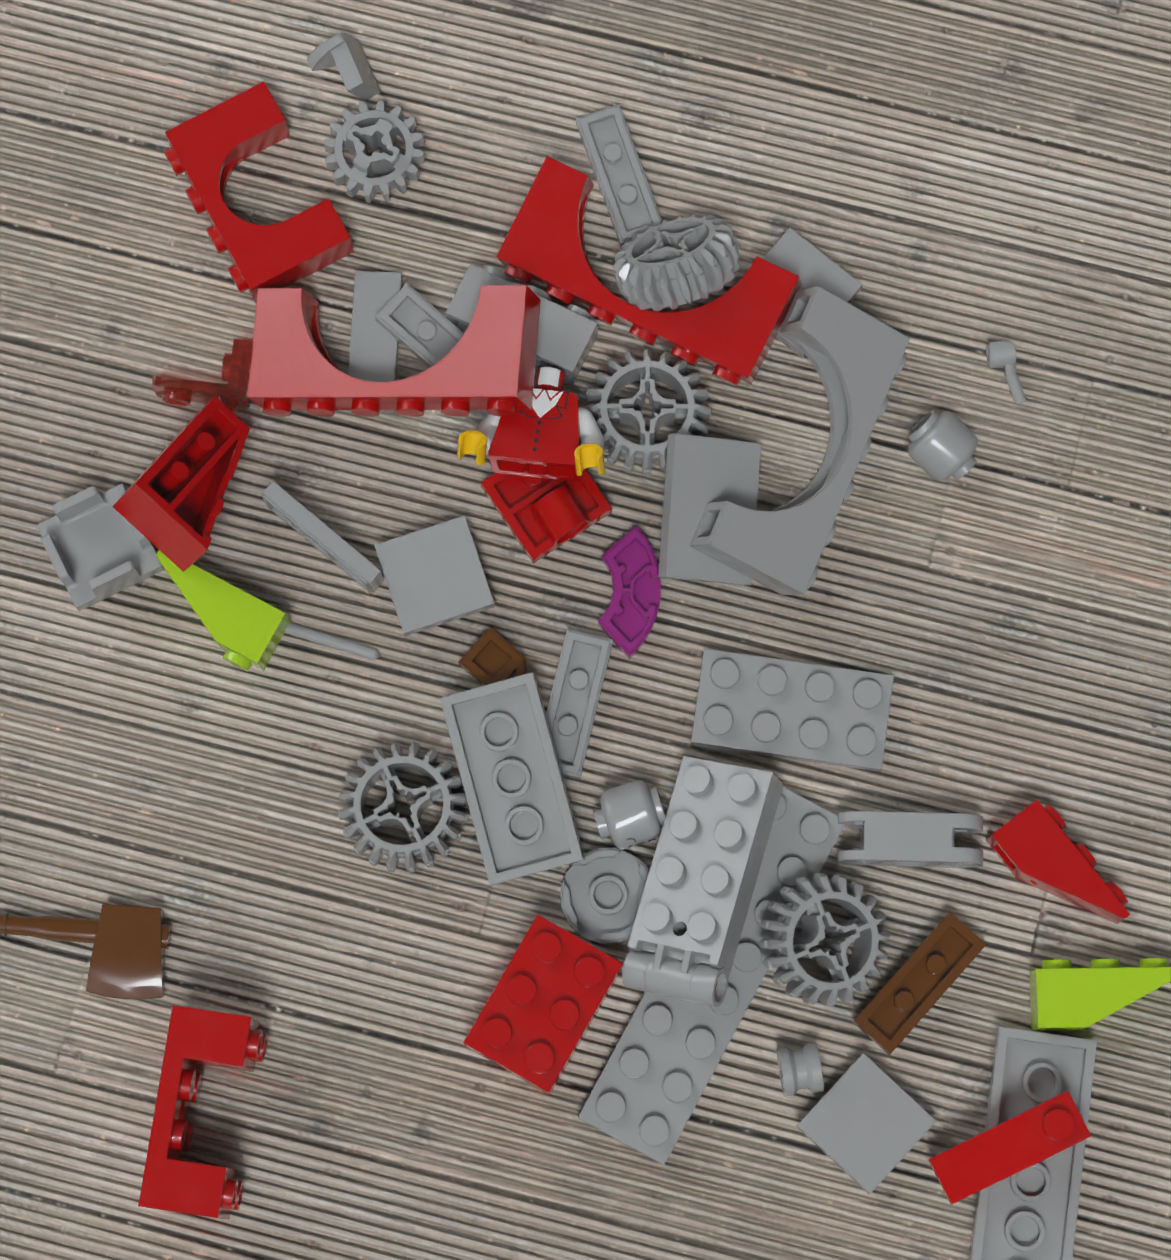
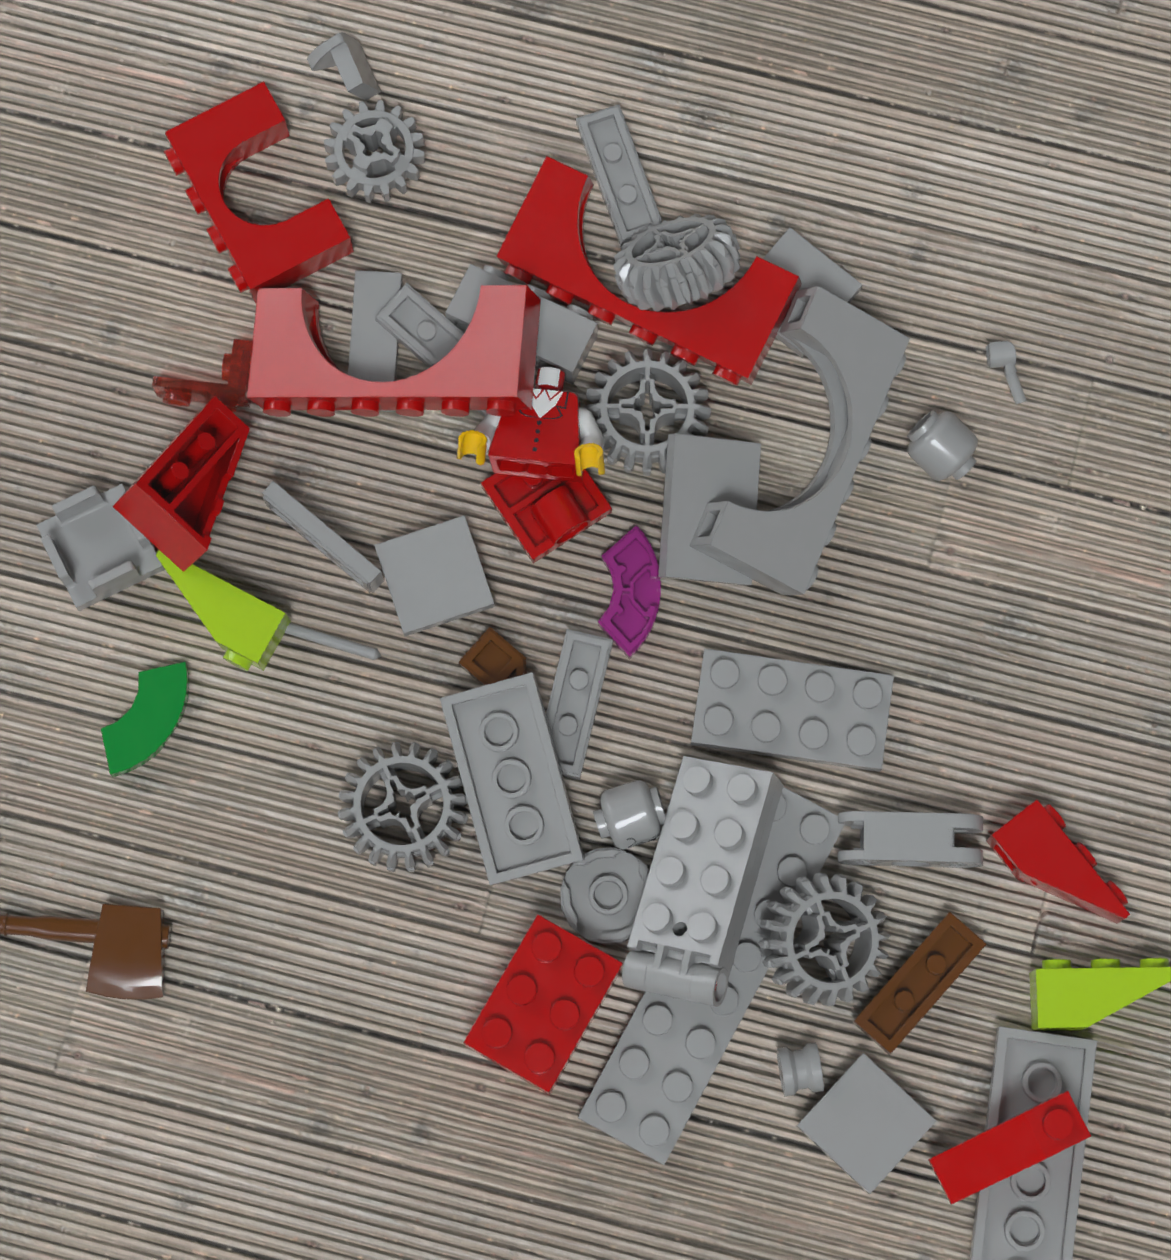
(149, 721): none -> green tile
(194, 1039): red plate -> none

